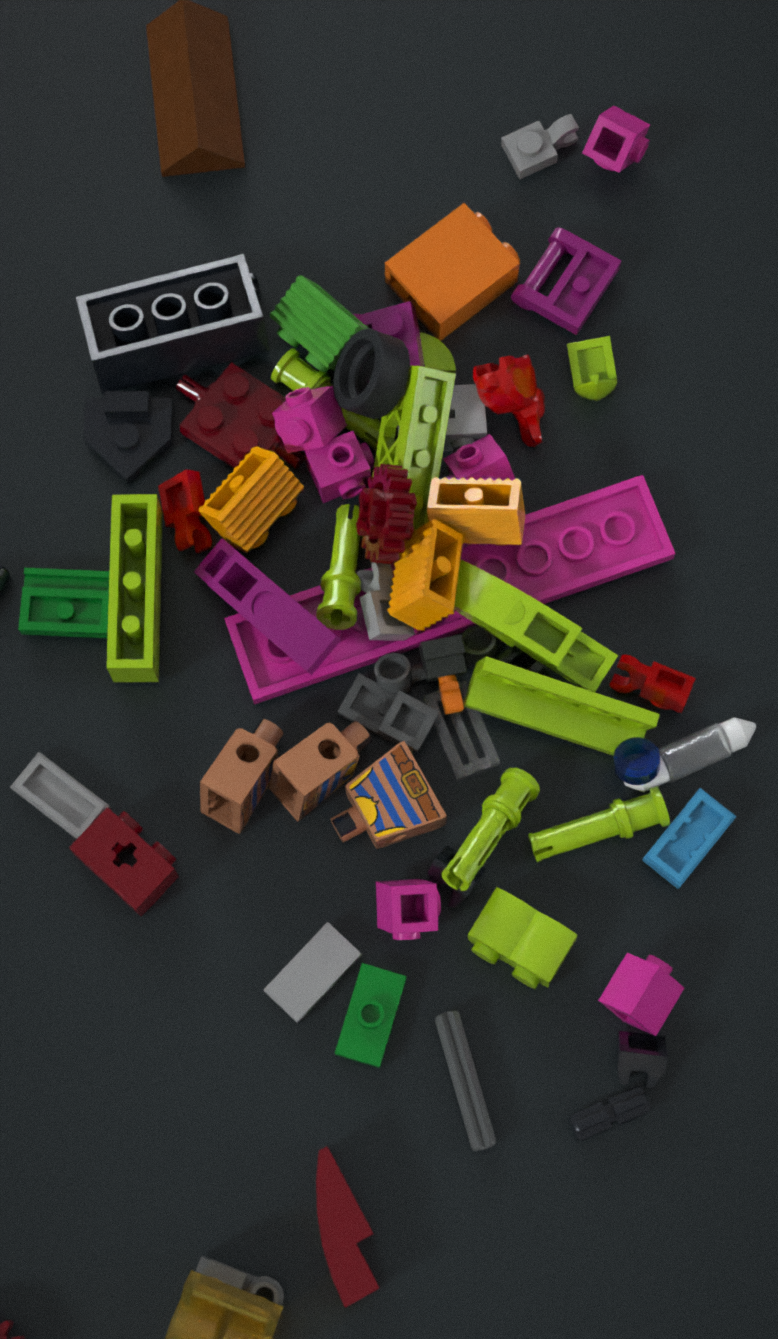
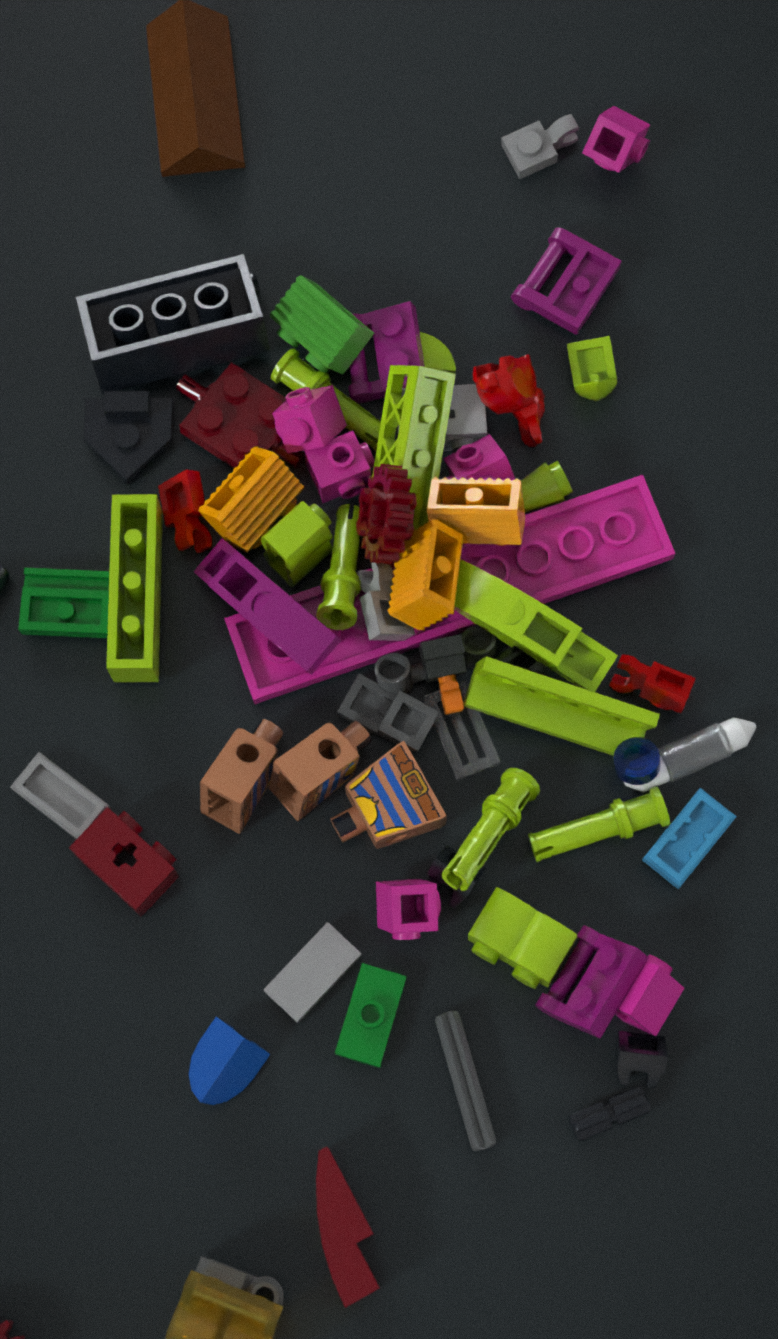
(223, 1063): none -> blue brick
(298, 542): none -> lime brick
(387, 380): black tyre -> none
(453, 270): orange brick -> none
(545, 486): none -> lime cone
(601, 987): none -> magenta plate

